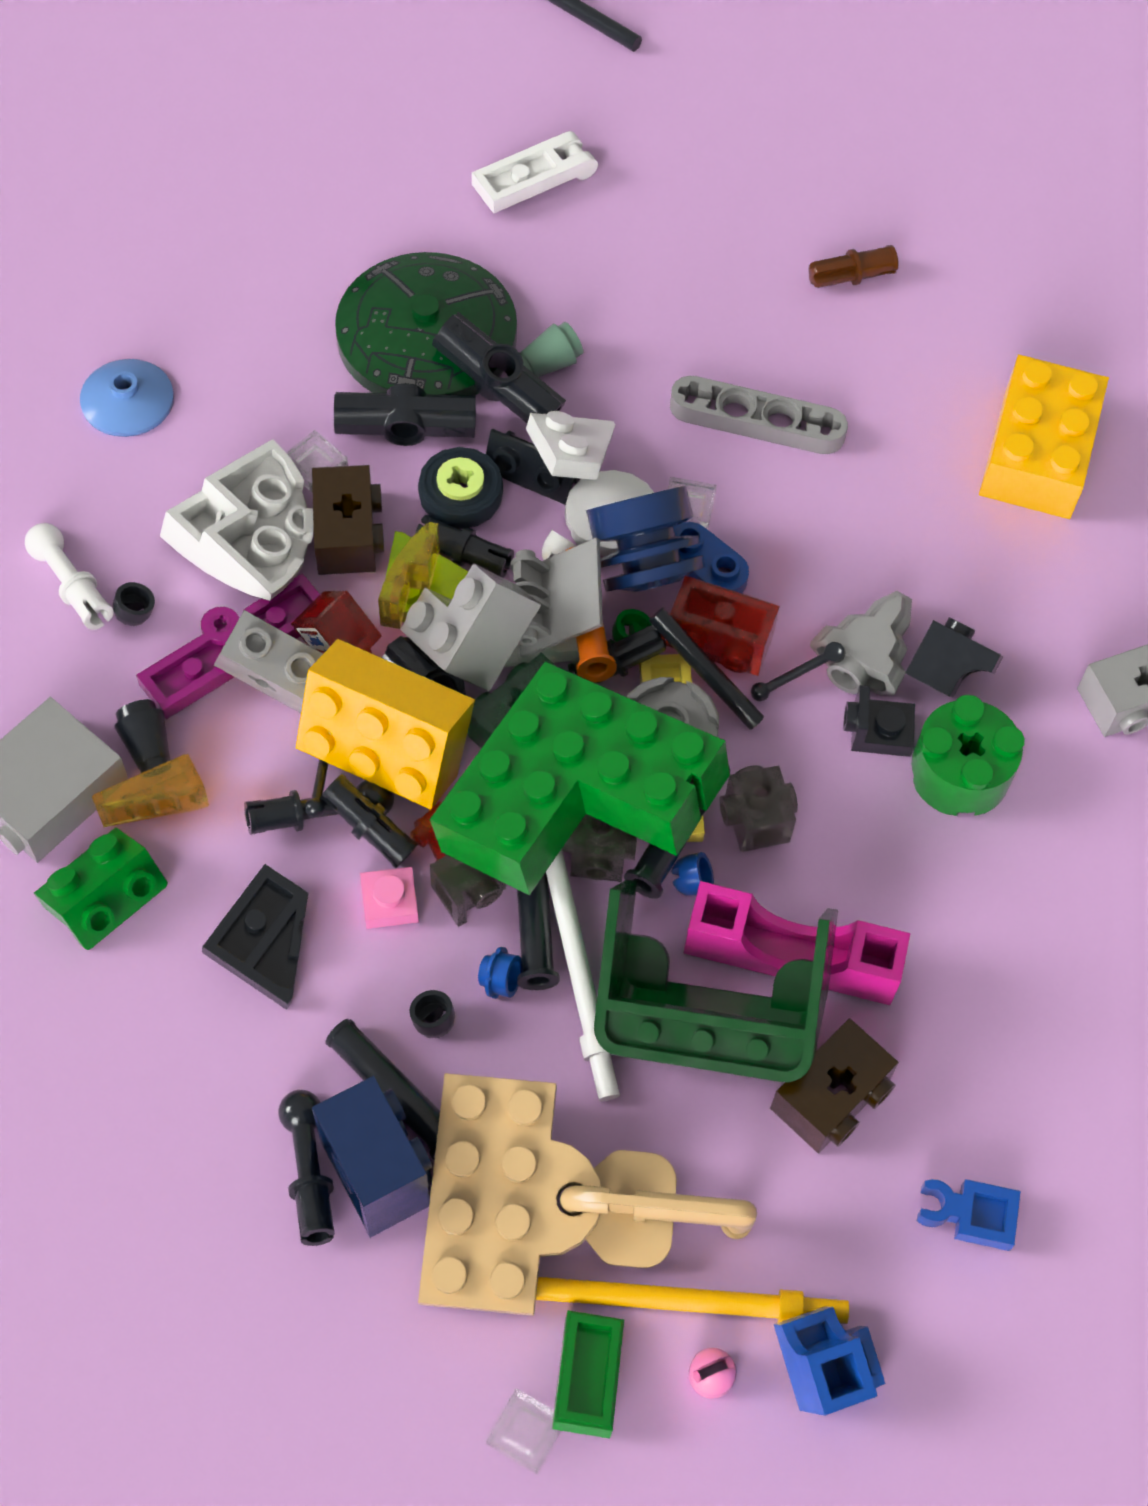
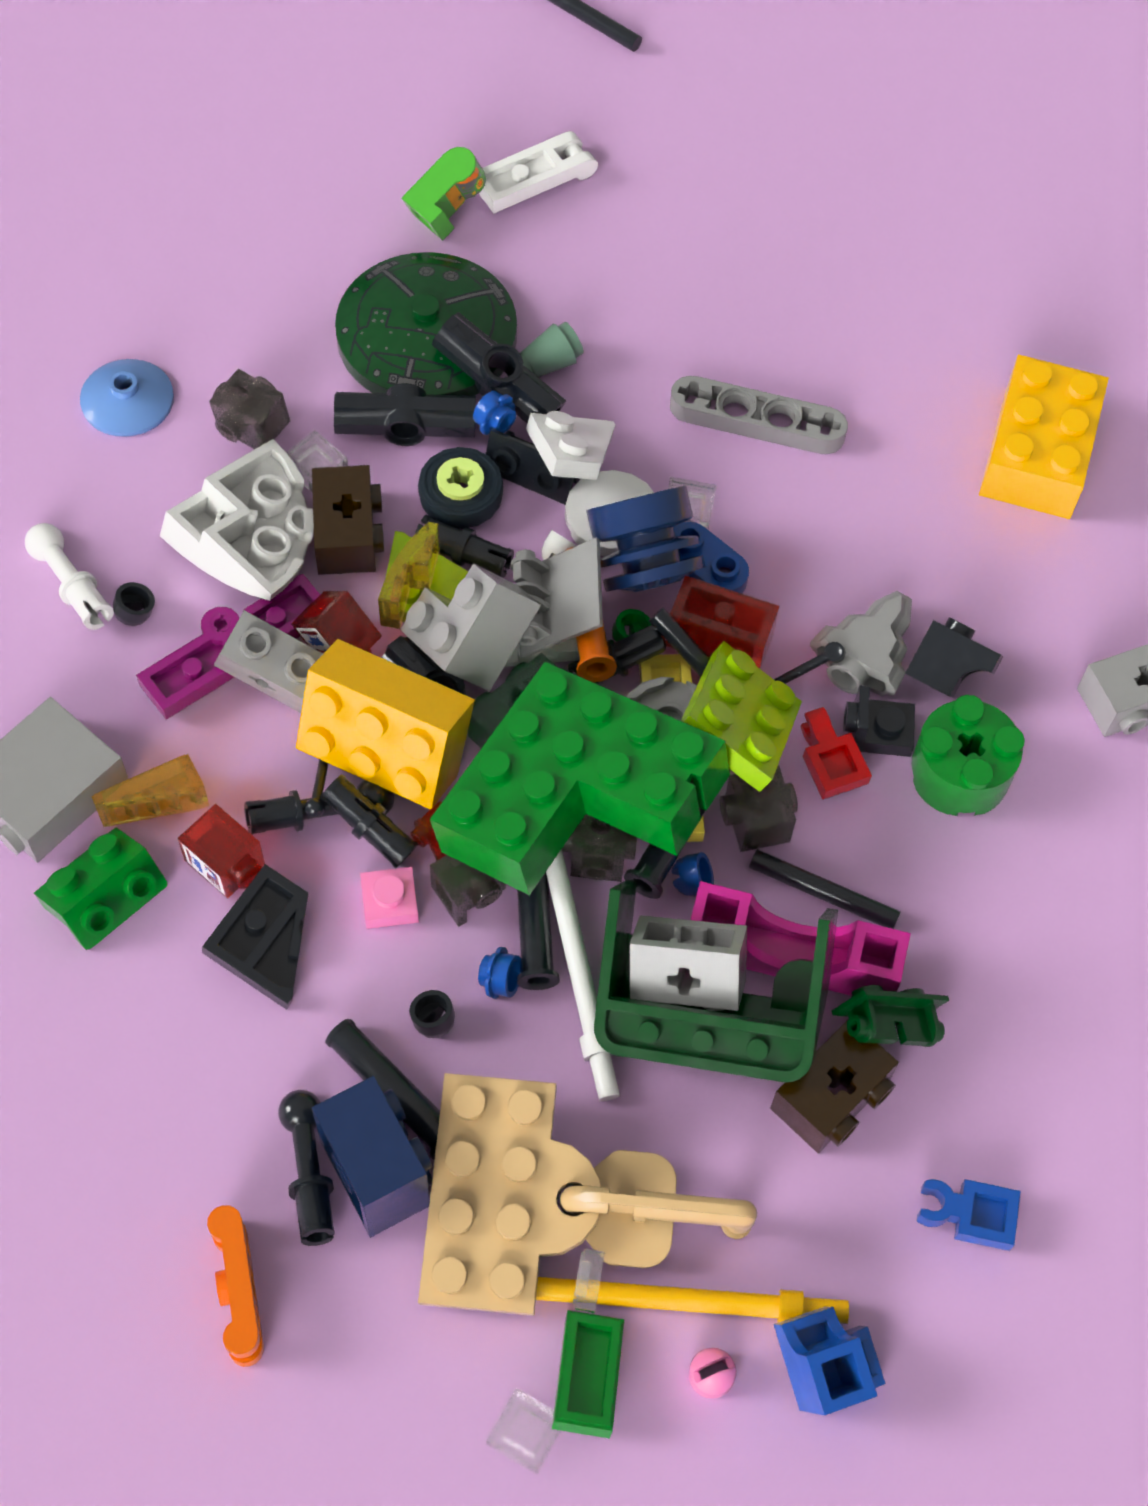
(143, 733): black cone -> none
(222, 851): none -> clear red brick
(237, 1286): none -> orange plate
(249, 410): none -> clear smoke brick
(445, 189): none -> bright green leg
(495, 412): none -> blue plate
(588, 1280): none -> clear tile
(688, 962): none -> light grey brick
(746, 711): none -> lime plate
(824, 889): none -> black bar
(832, 760): none -> red plate
(853, 266): reddish brown axle -> none
(877, 1012): none -> dark green hinge

